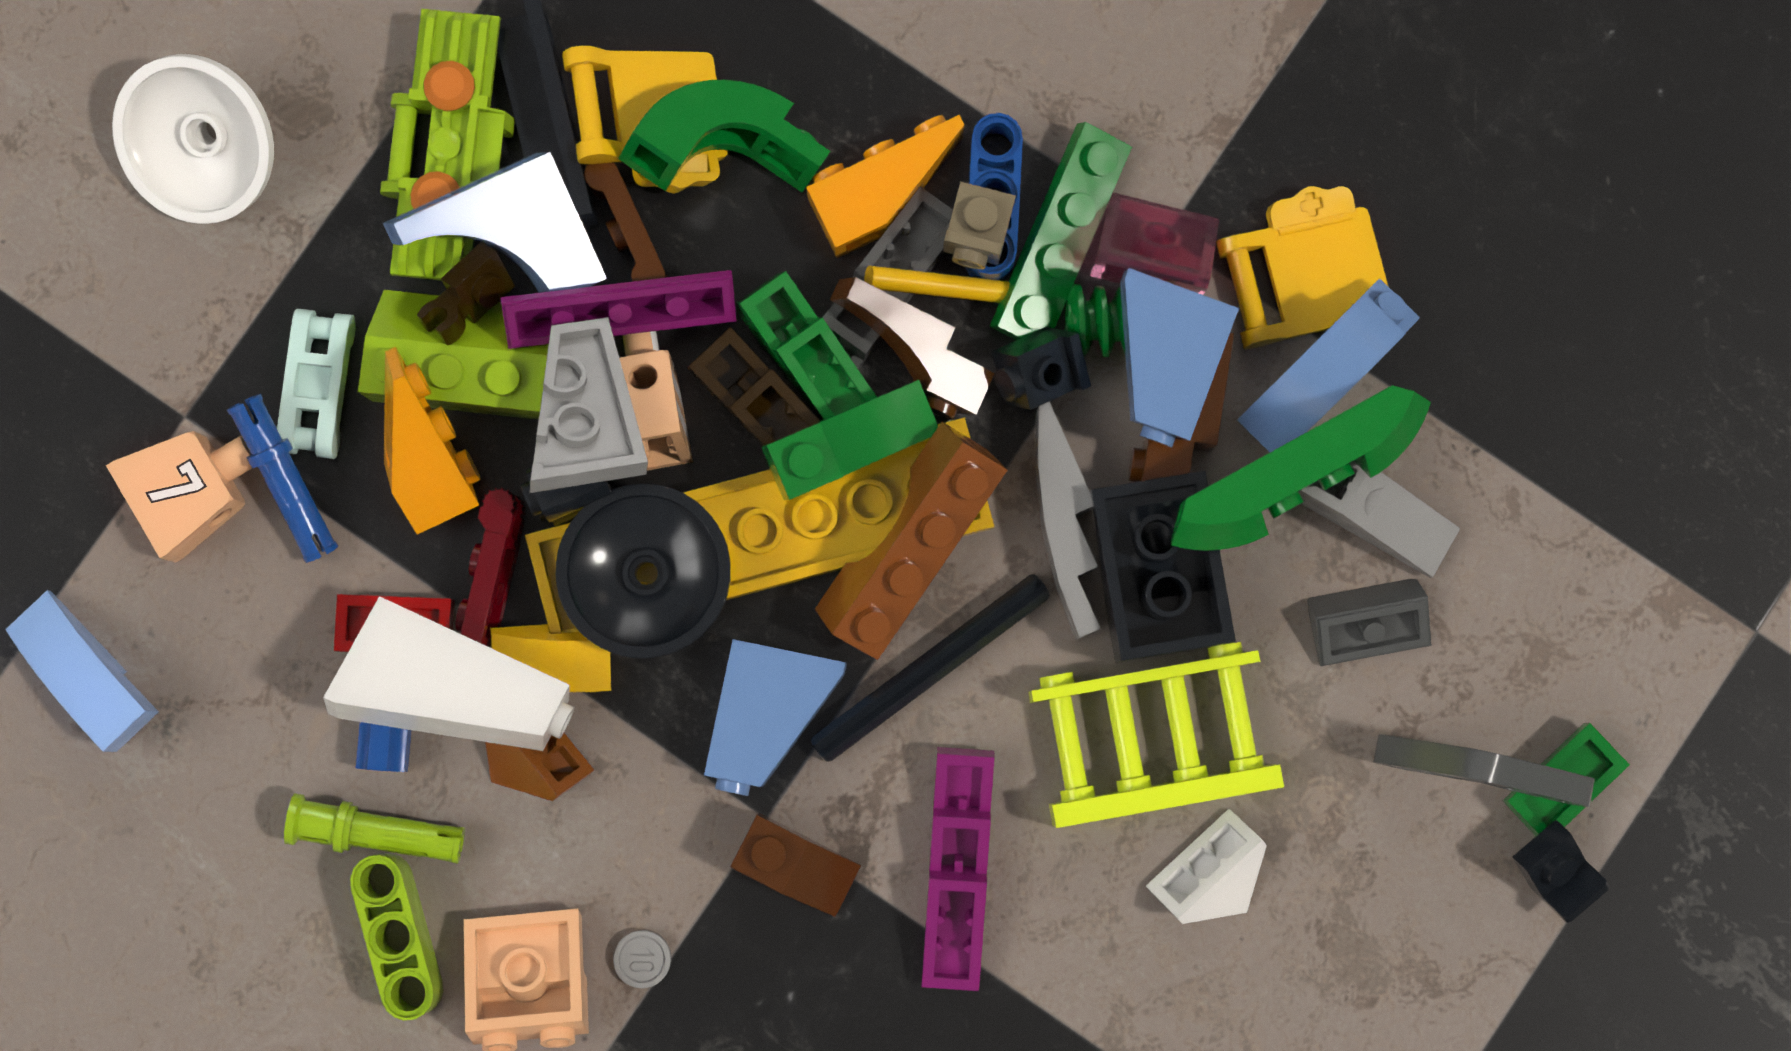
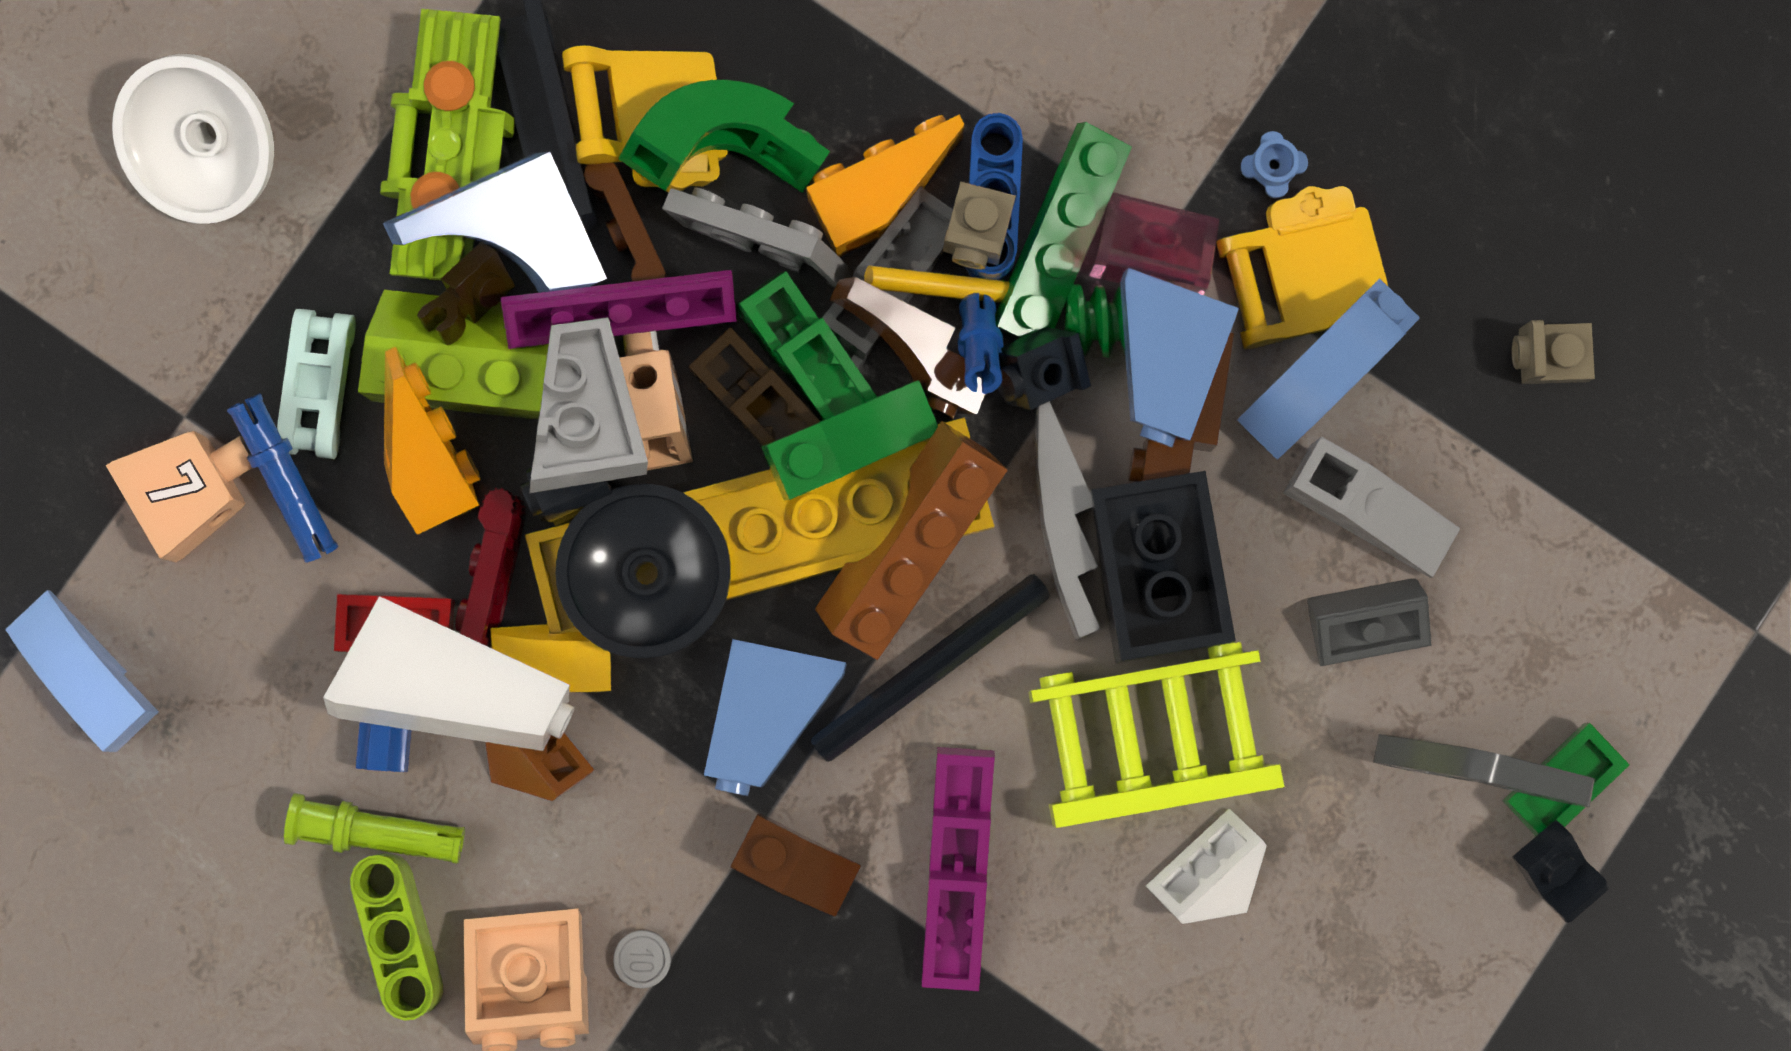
(751, 225): none -> light grey wing
(980, 343): none -> blue pin
(1274, 148): none -> medium blue plate
(1367, 434): green brick -> none
(1554, 353): none -> dark tan bracket

